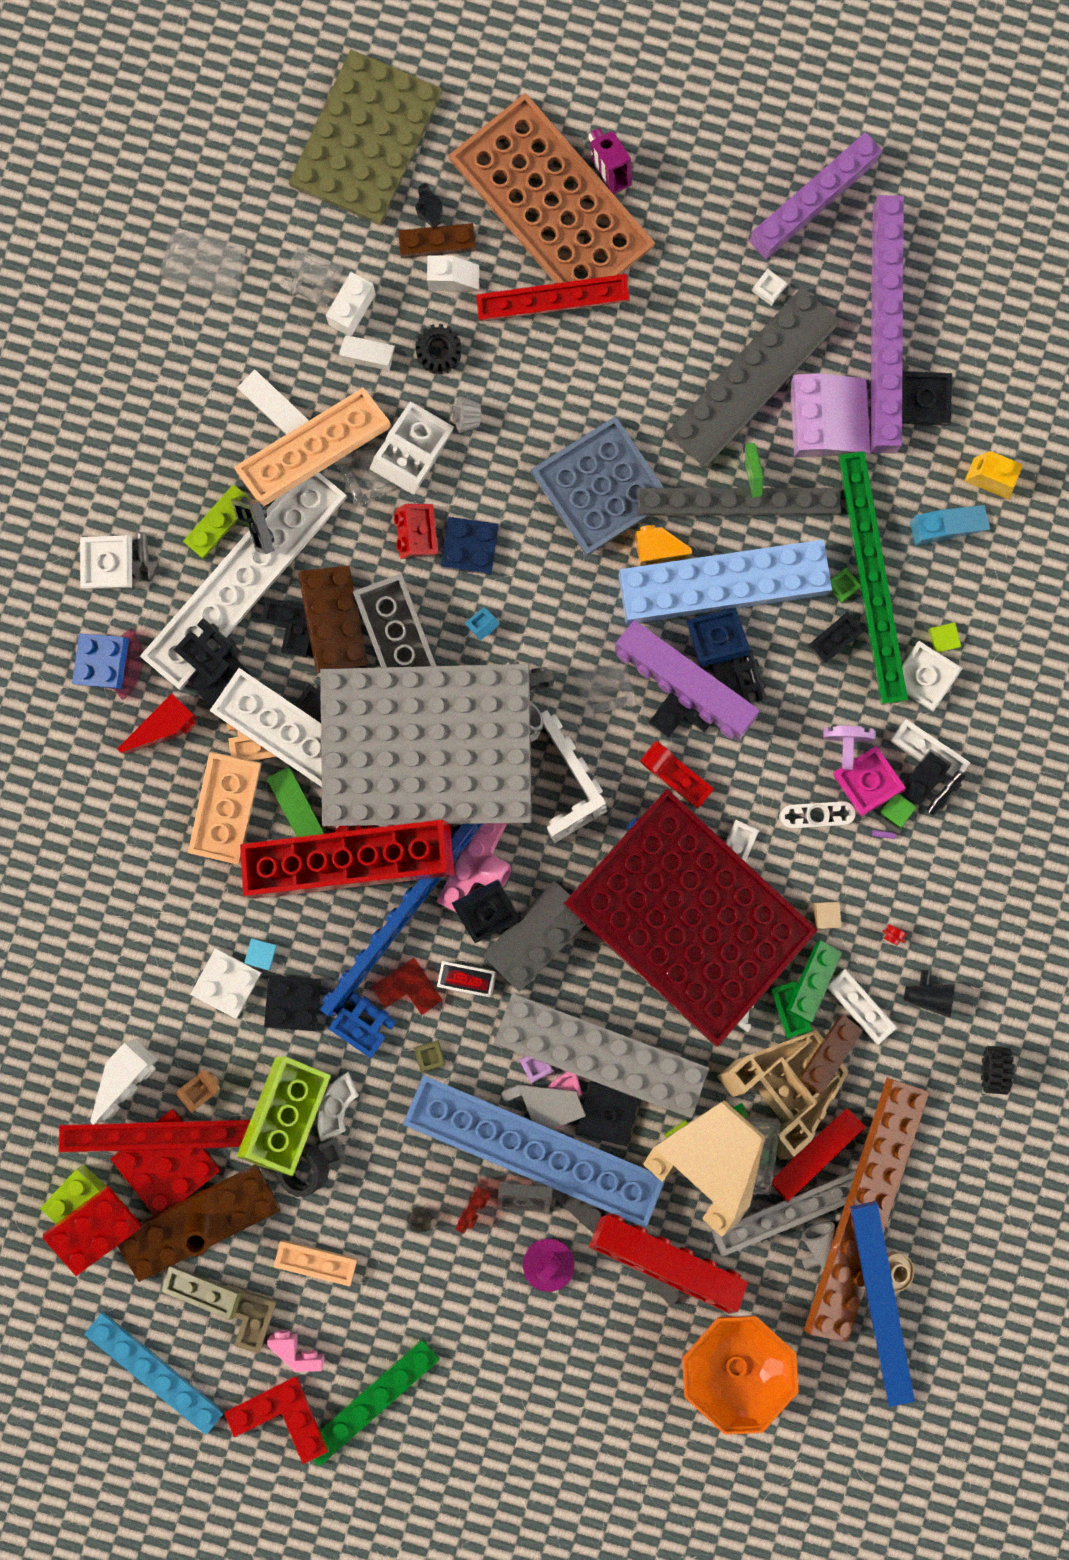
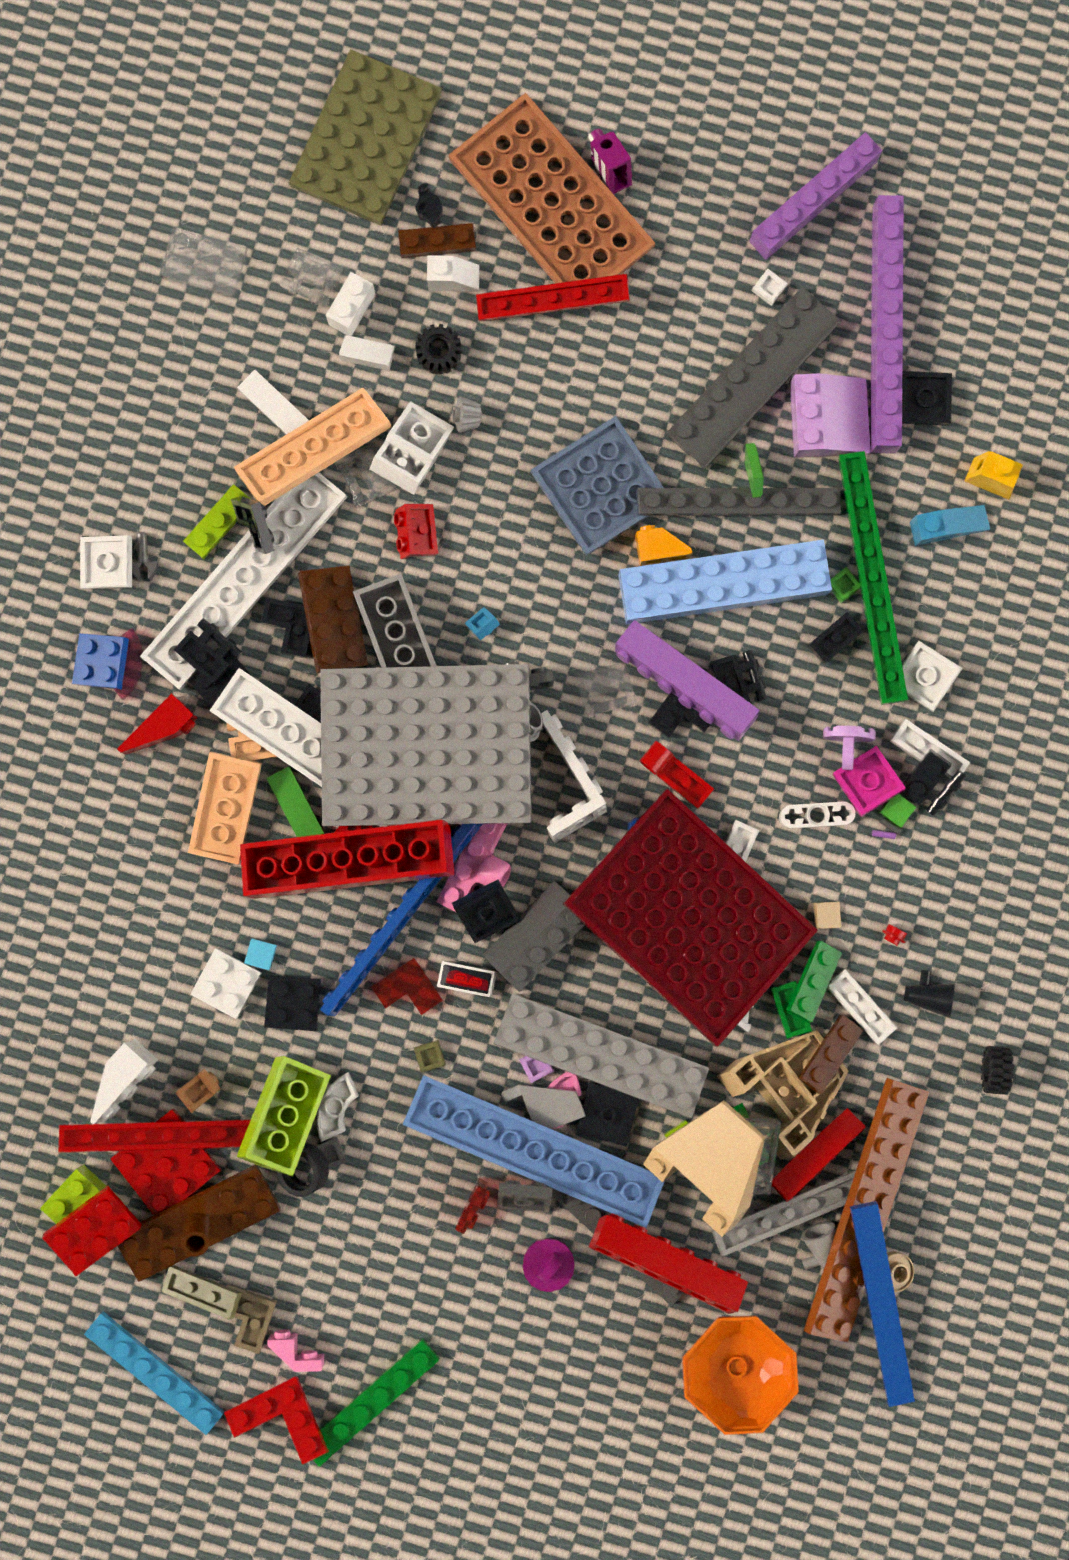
(315, 1262): light nougat plate -> none
(357, 1031): blue plate -> none
(417, 1226): clear smoke plate -> none
(469, 545): dark blue plate -> none
(718, 637): dark blue plate -> none
(944, 637): lime tile -> none

